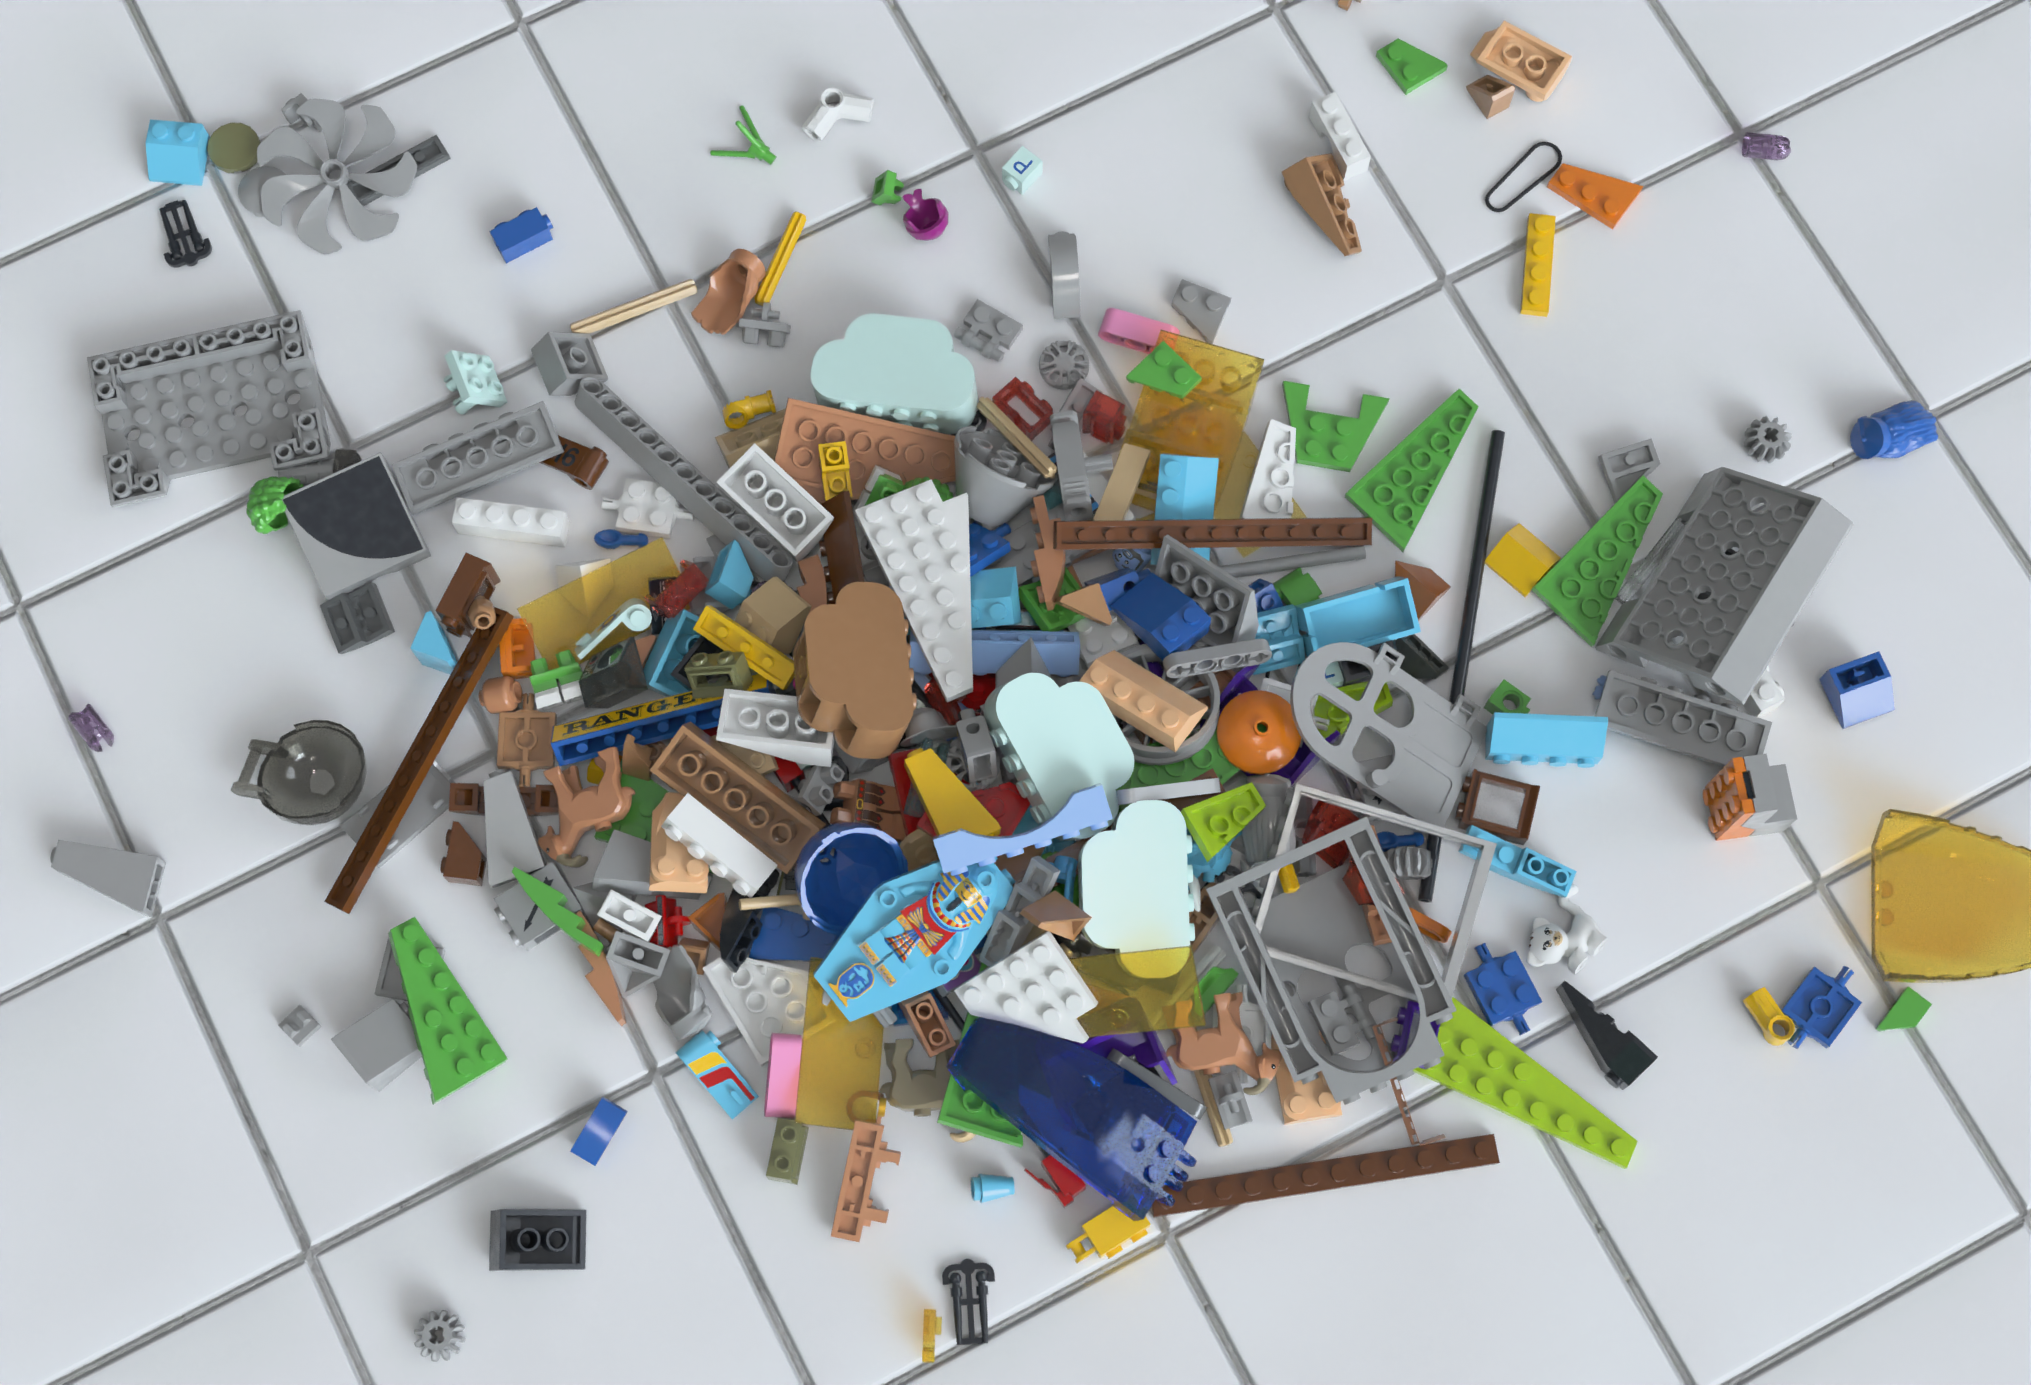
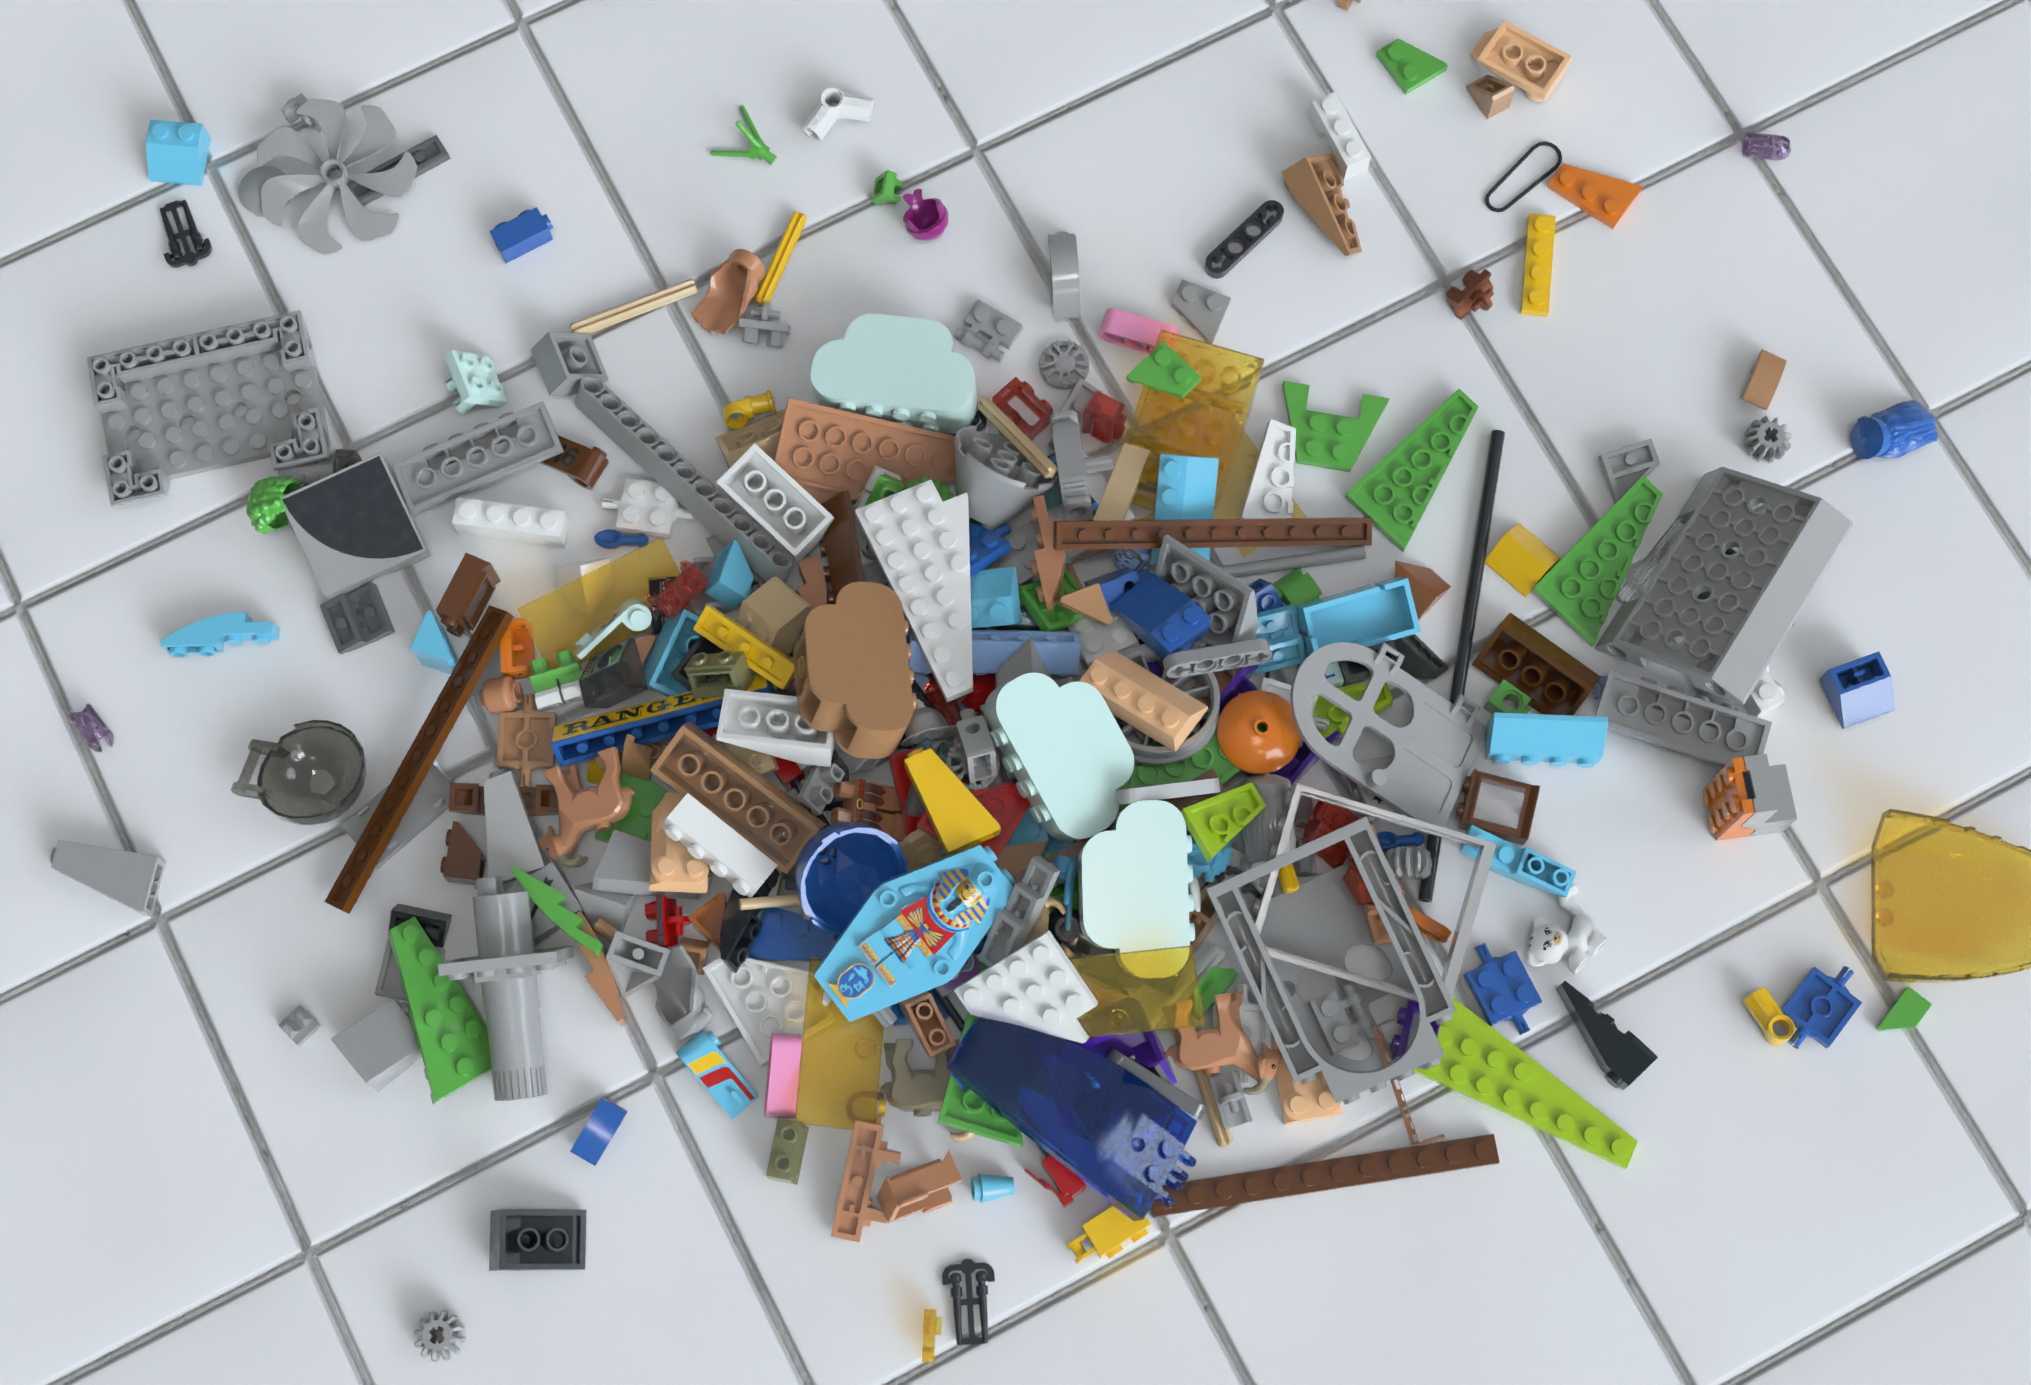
(209, 634): none -> medium azure slope
(233, 147): olive tile -> none
(433, 923): none -> black slope
(482, 613): medium nougat plant -> none
(509, 986): none -> light grey piece
(629, 916): white slope -> none
(834, 469): yellow slope -> none
(918, 1189): none -> nougat piece
(1021, 170): light aqua brick -> none
(1057, 915): medium nougat slope -> none
(1081, 810): light blue arch -> none
(1244, 239): none -> black beam
(1474, 295): none -> copper hips
(1536, 668): none -> reddish brown slope
(1764, 379): none -> medium nougat slope

